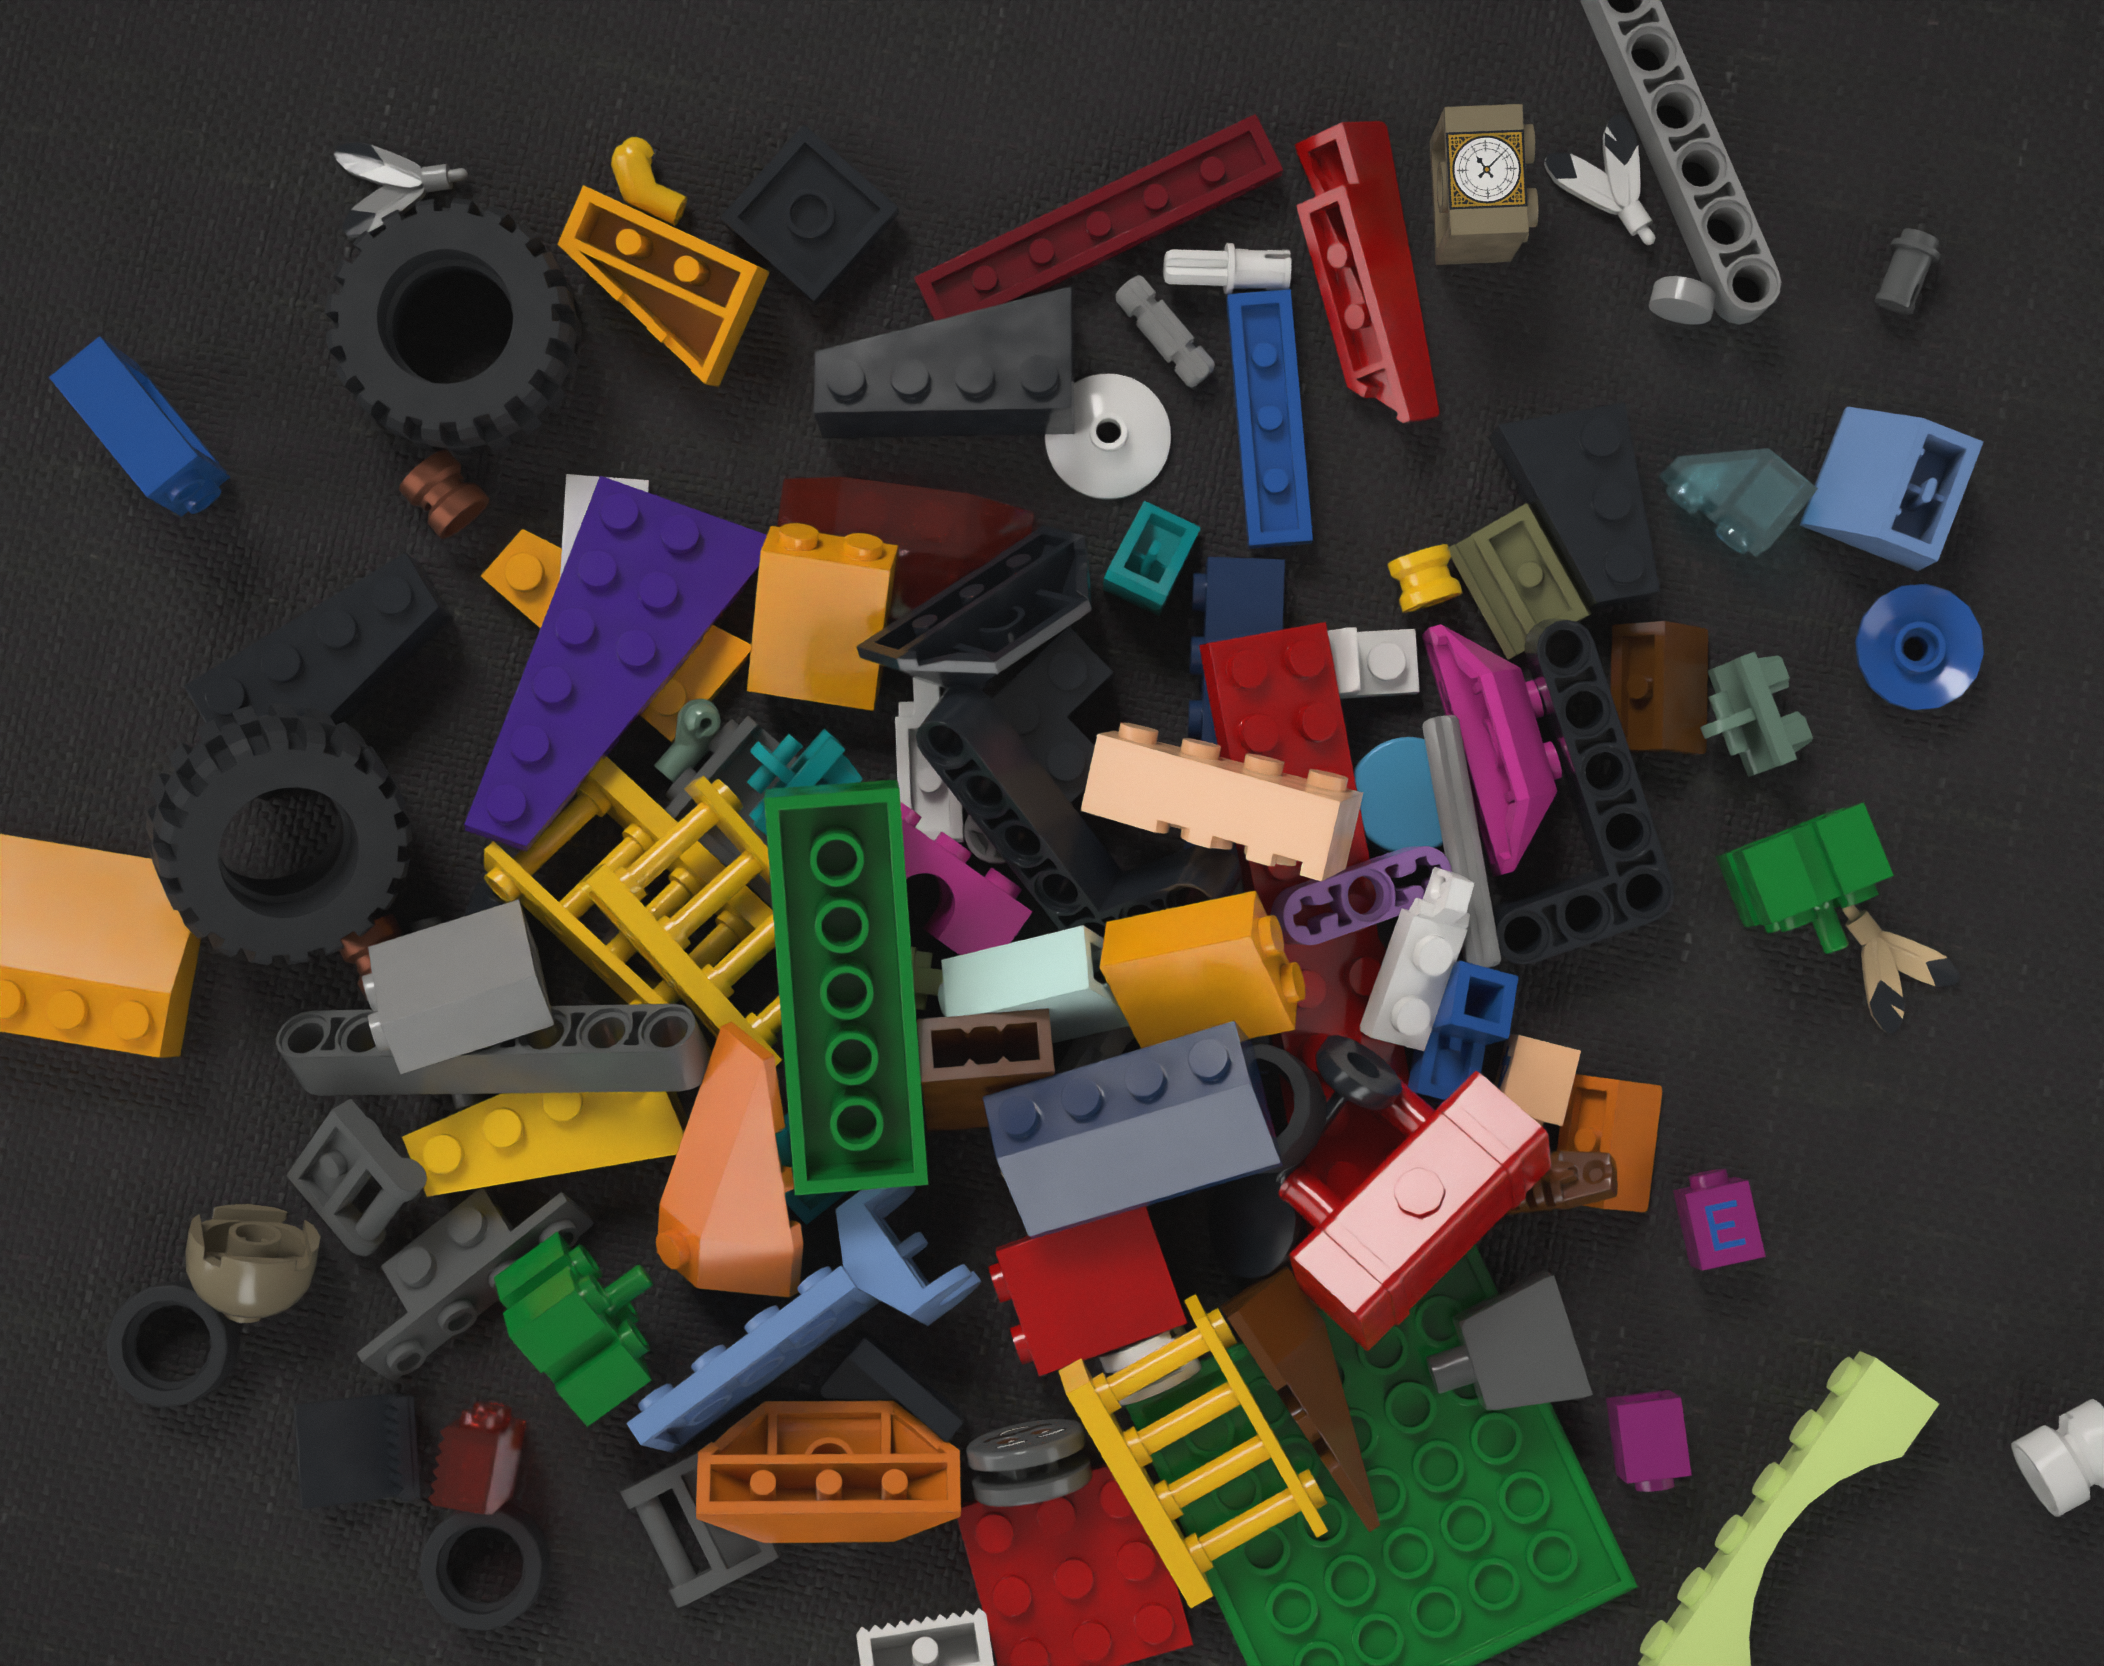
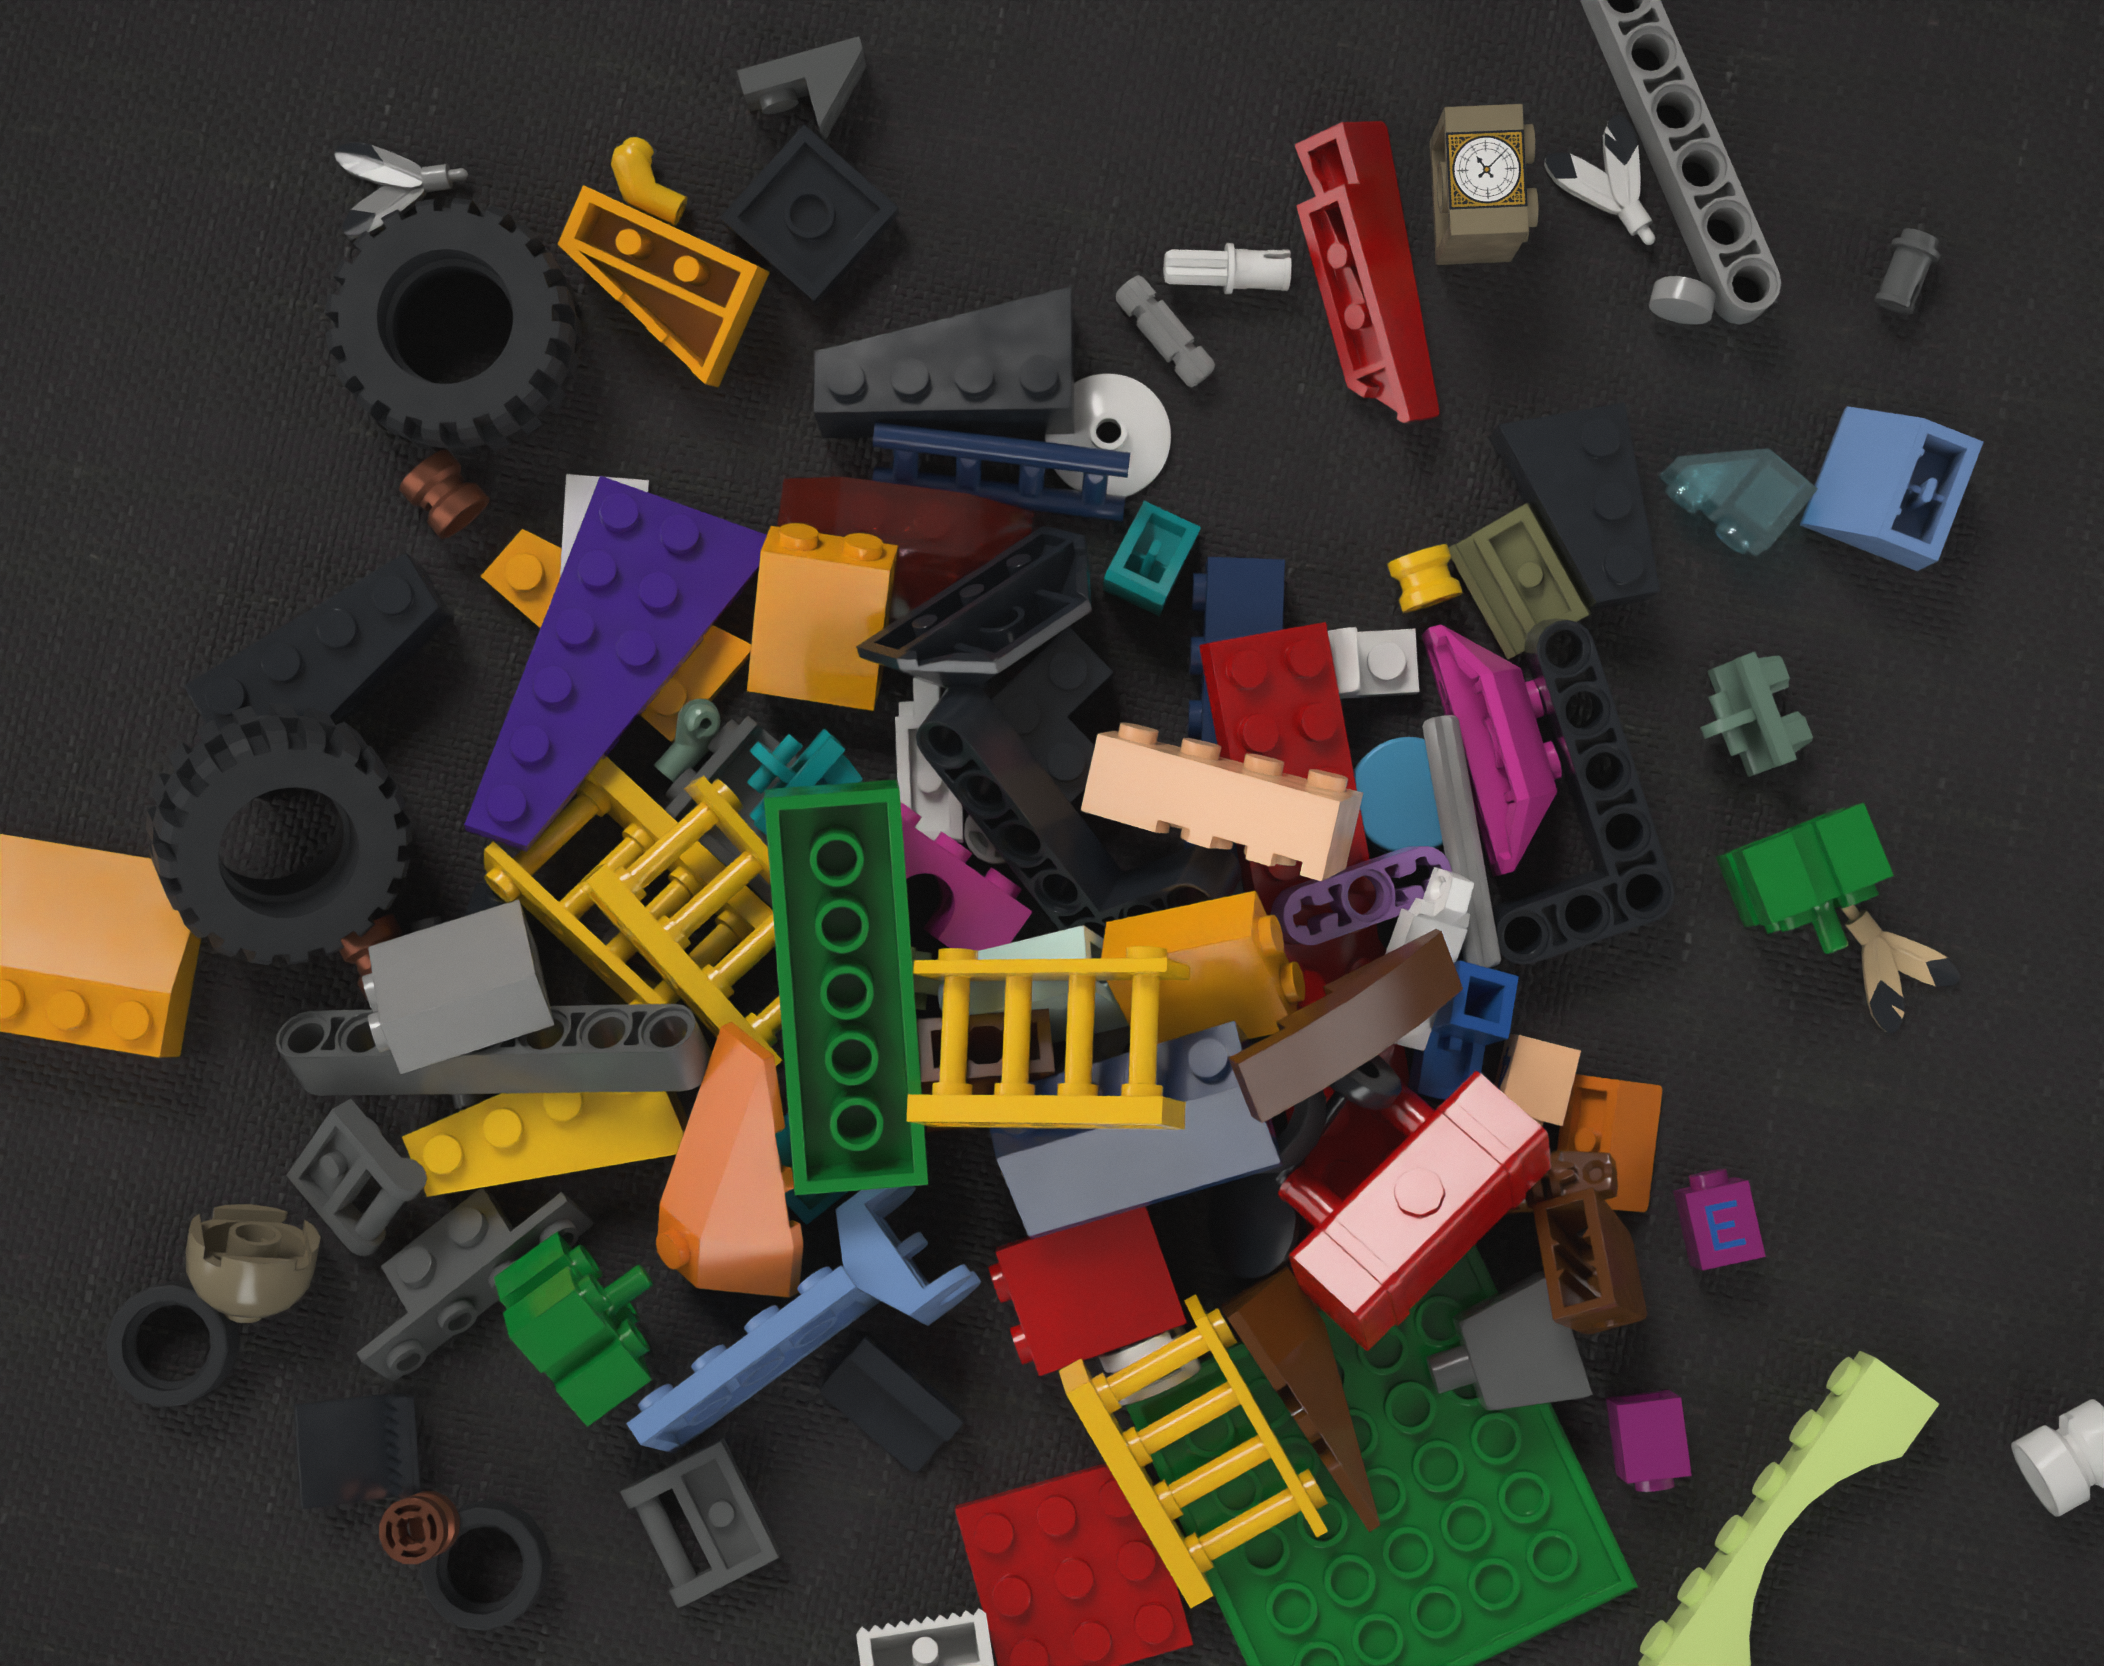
(140, 428): blue window -> none
(429, 1518): none -> copper wheel
(479, 1459): clear red brick -> none
(823, 73): none -> dark grey slope
(828, 1474): orange wedge -> none
(1029, 1462): dark grey head -> none
(1031, 456): none -> dark blue bar
(1076, 1099): none -> yellow fence
(1103, 222): dark red plate -> none
(1269, 419): blue plate -> none
(1348, 1026): none -> reddish brown slope
(1591, 1277): none -> reddish brown torso
(1661, 685): reddish brown panel -> none
(1949, 643): blue dish -> none

